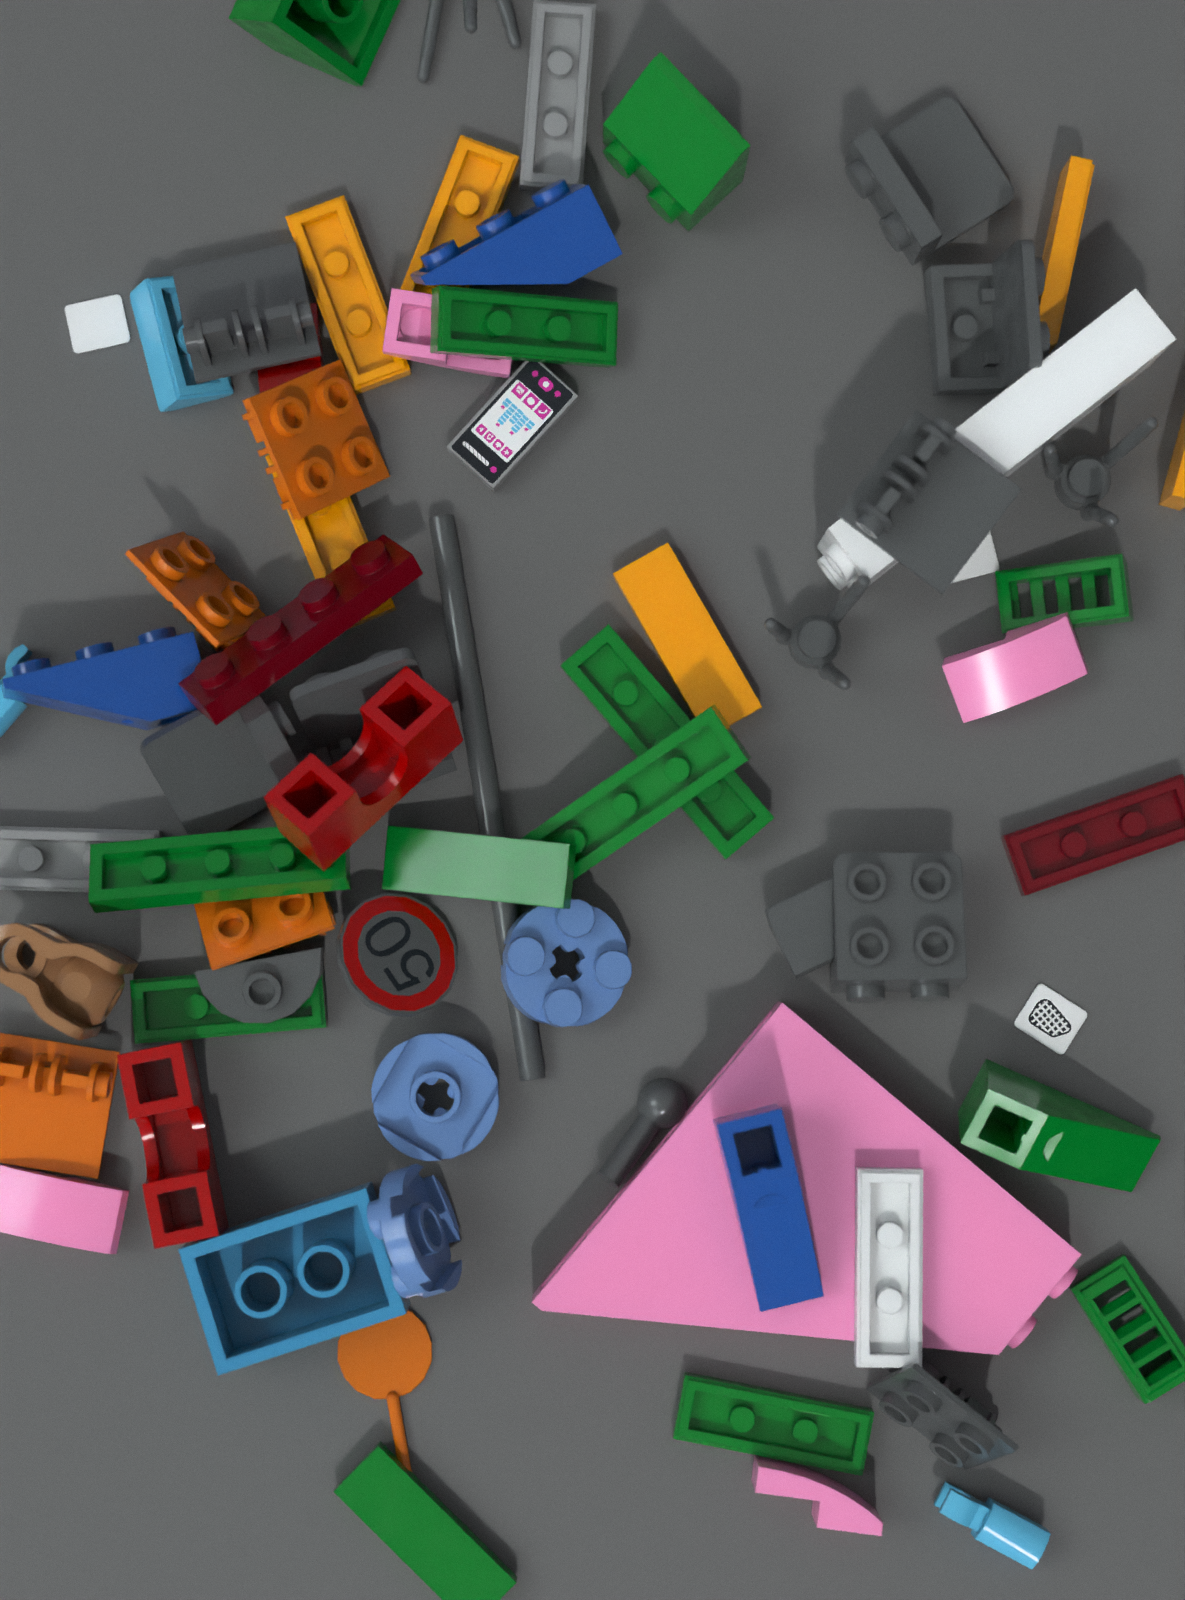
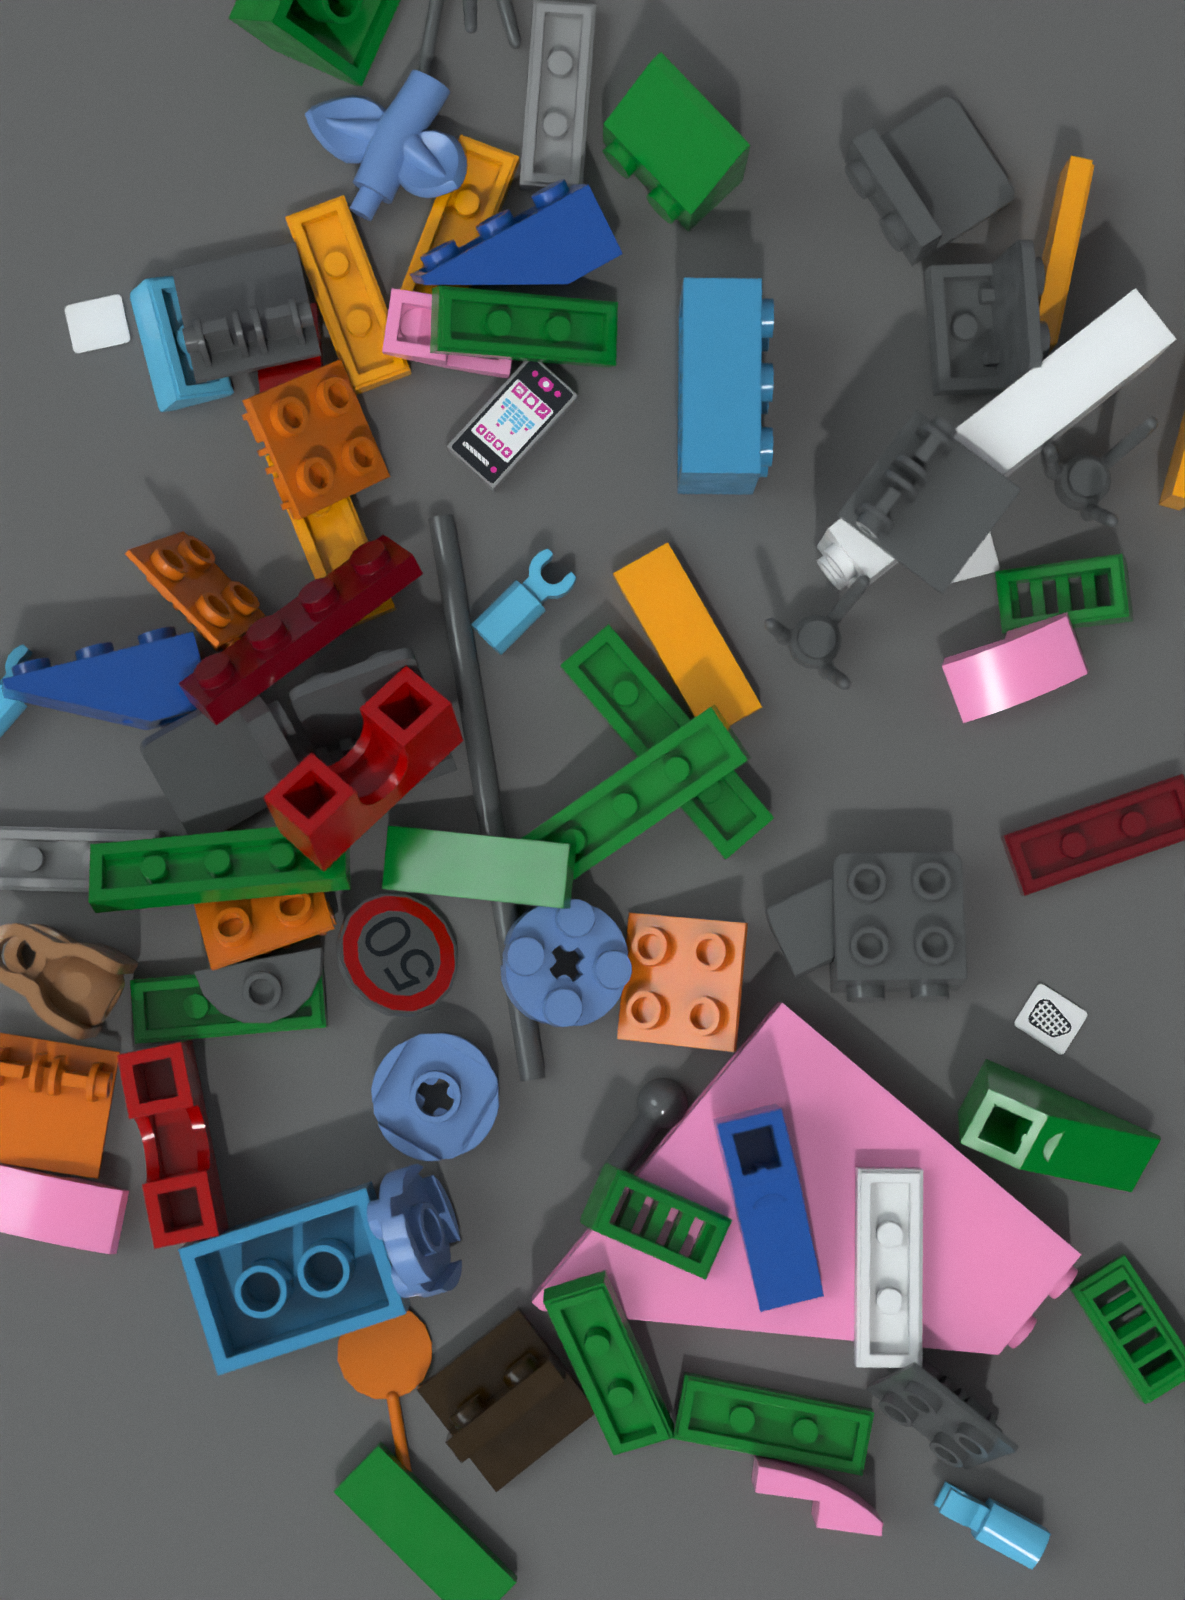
(392, 143): none -> medium blue plant
(506, 1400): none -> dark brown bracket
(520, 605): none -> medium azure bar
(606, 1197): none -> green slope
(608, 1362): none -> green tile
(683, 982): none -> orange hinge
(723, 386): none -> dark azure brick

